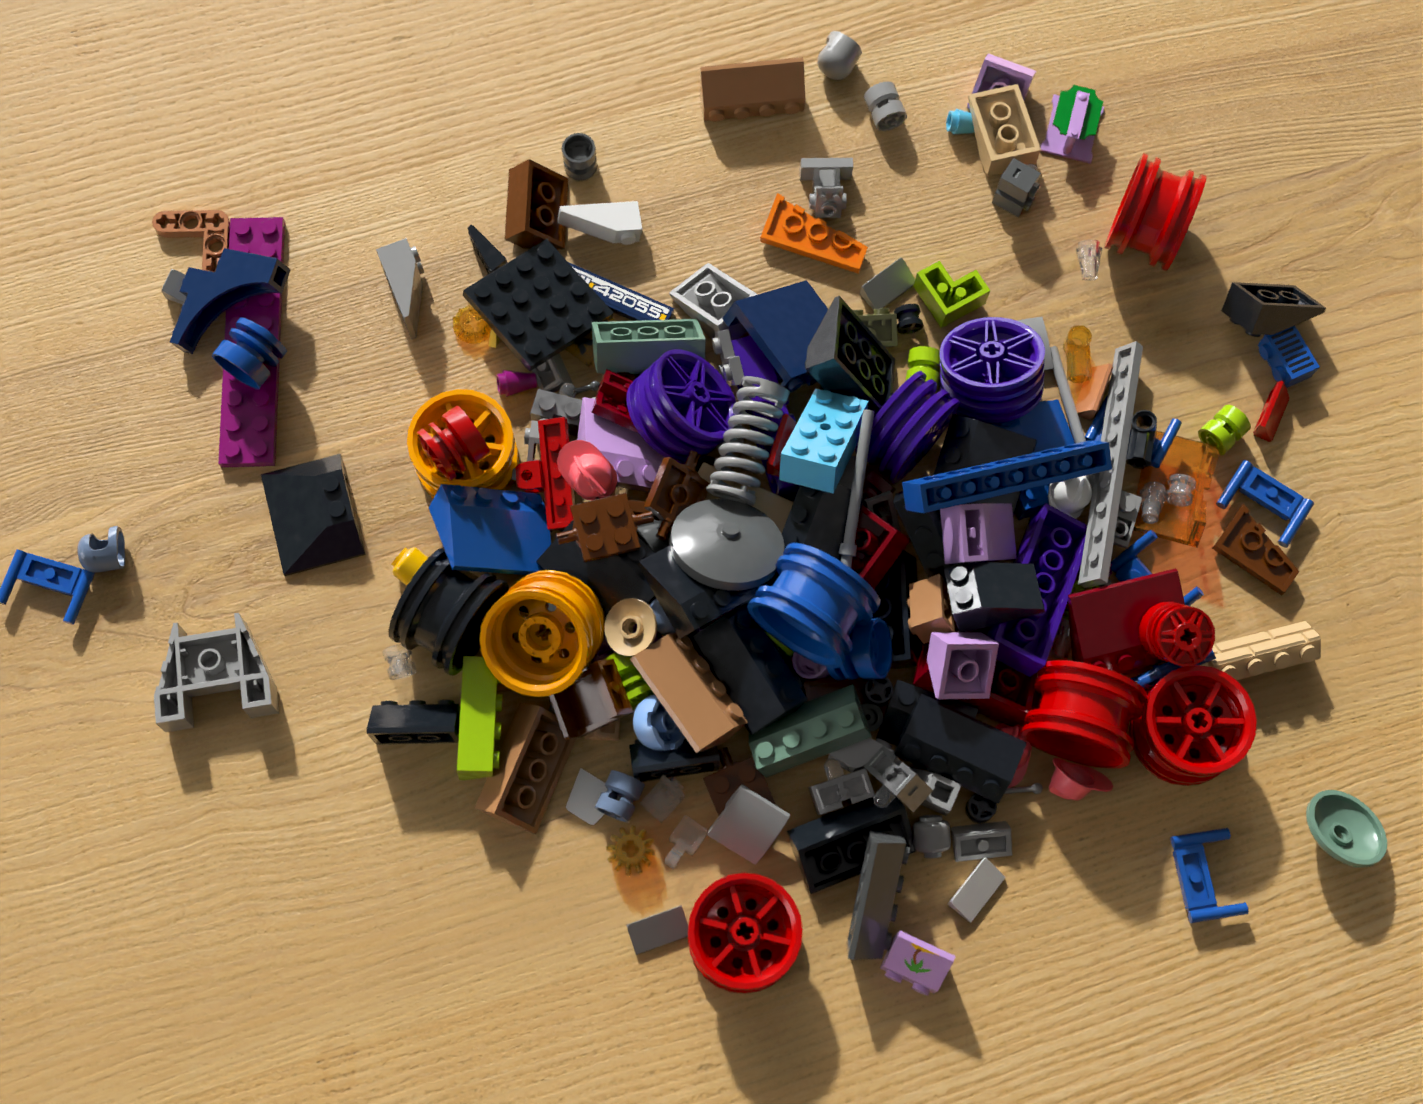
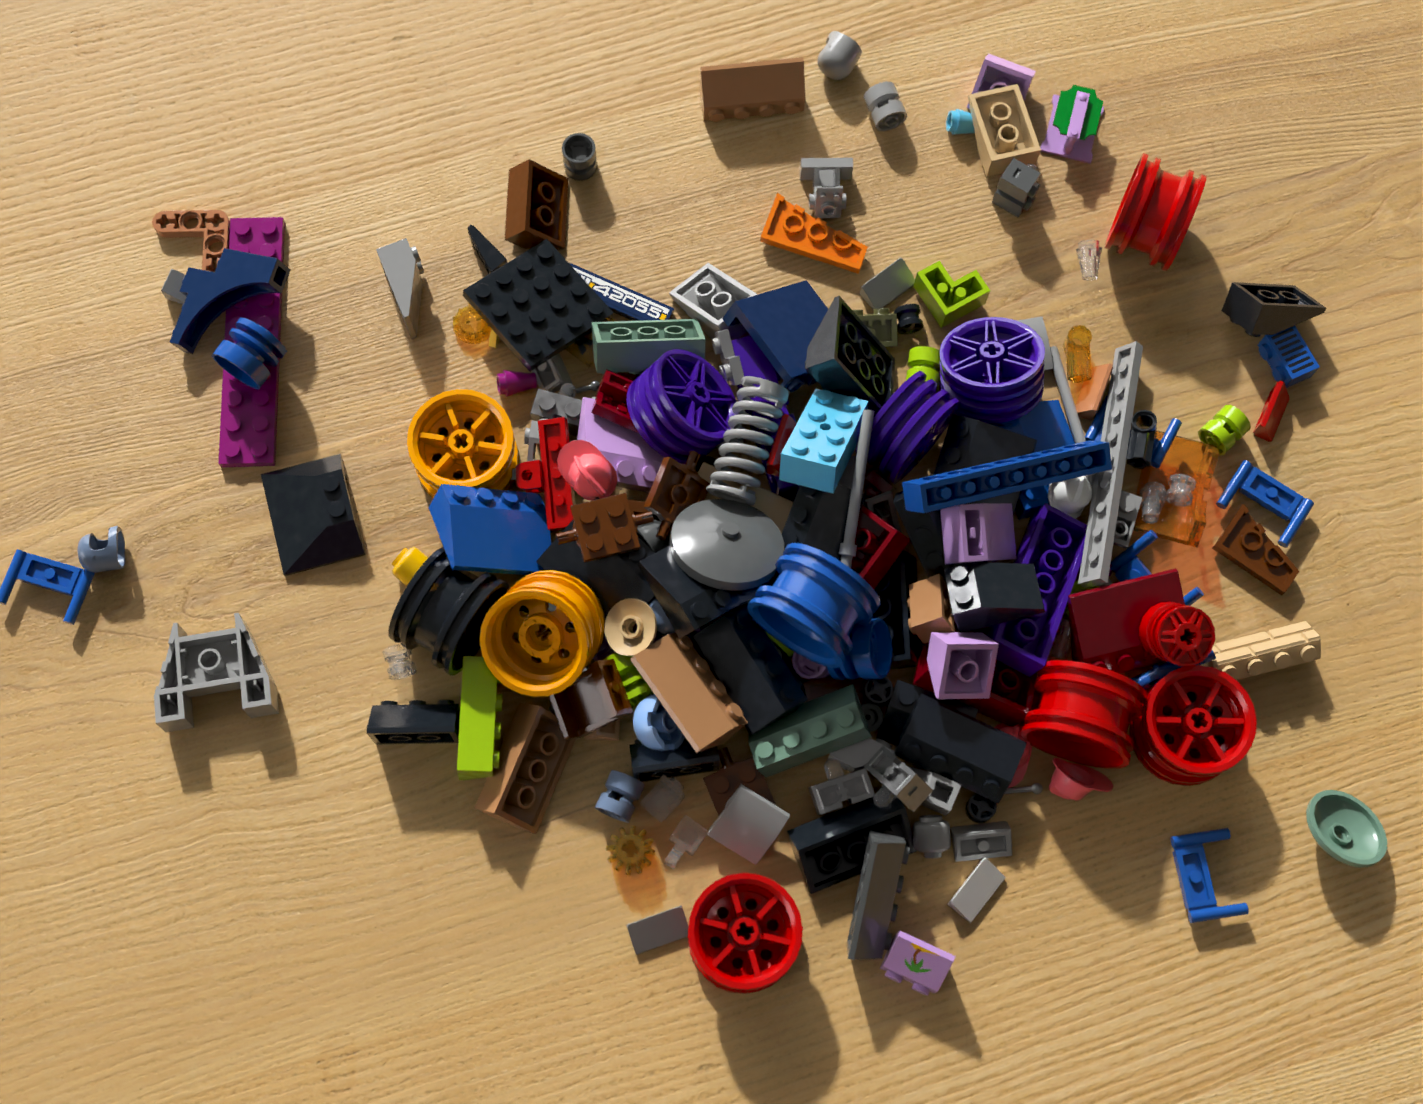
(454, 442): red wheel -> none
(585, 796): white sticker -> none
(608, 221): white slope -> none

